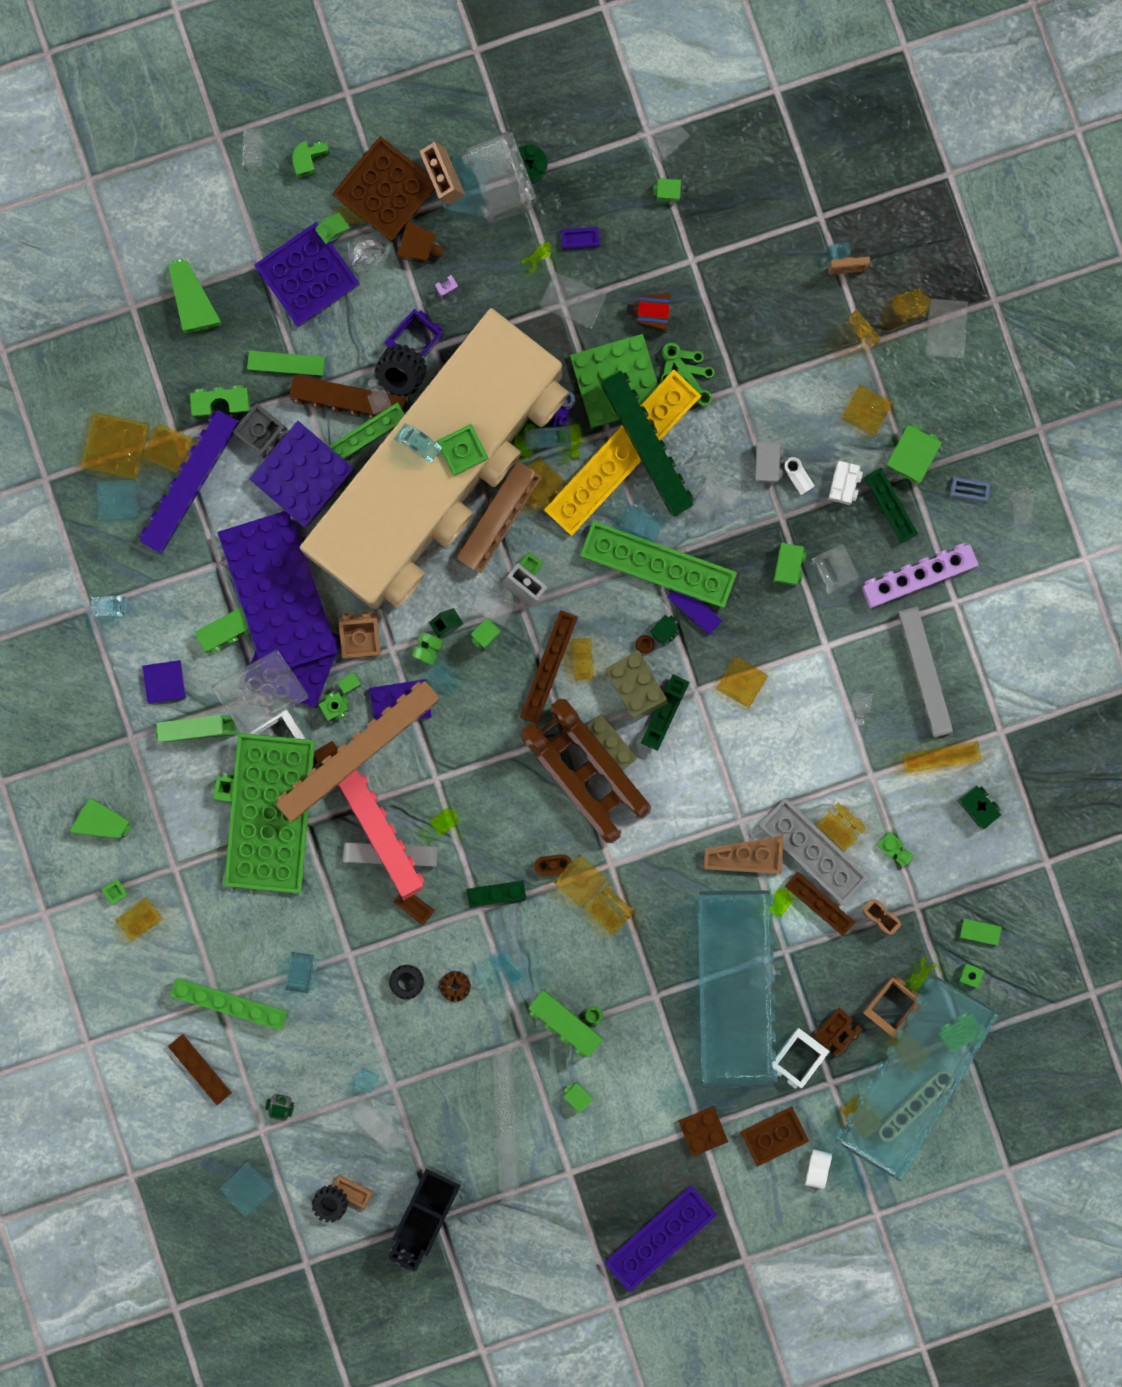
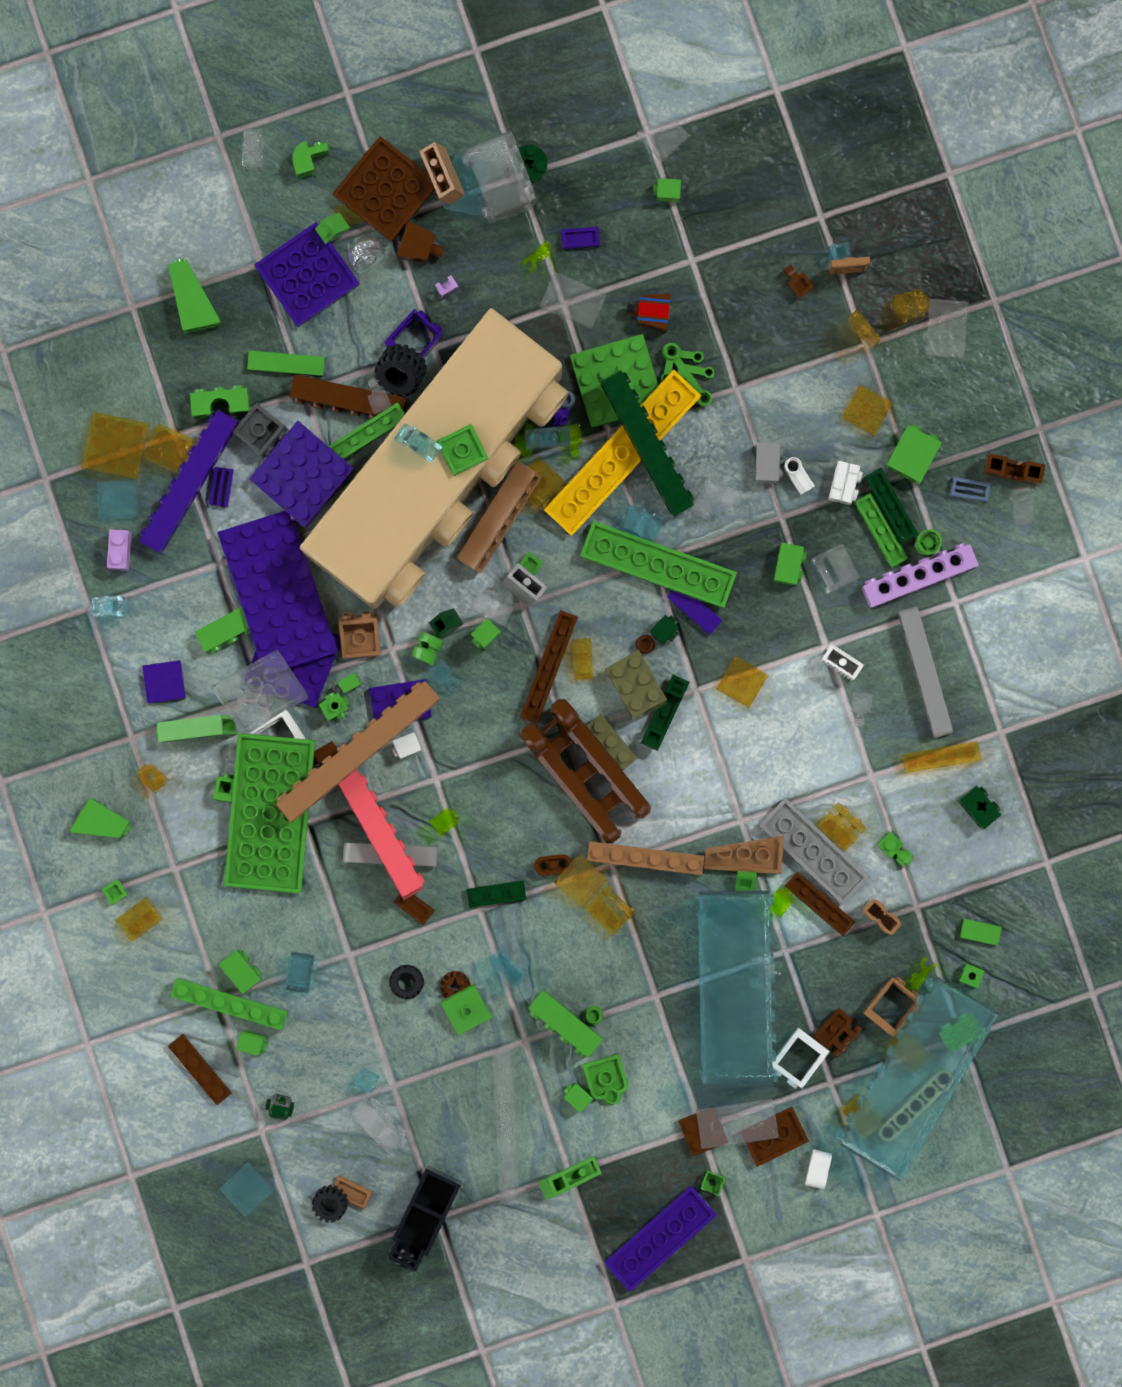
(119, 550): none -> lavender brick
(159, 778): none -> clear yellow brick
(213, 488): none -> dark purple tile
(240, 971): none -> bright green brick
(252, 1043): none -> bright green brick
(406, 746): none -> white brick
(466, 1009): none -> bright green plate
(569, 1177): none -> bright green slope
(606, 1078): none -> bright green plate
(645, 858): none -> medium nougat brick
(719, 1182): none -> bright green piece
(737, 1123): none -> clear tile
(745, 881): none -> bright green plate
(799, 283): none -> reddish brown plate
(842, 662): none -> white brick
(881, 530): none -> bright green tile
(928, 542): none -> bright green wheel
(1004, 468): none -> reddish brown arch

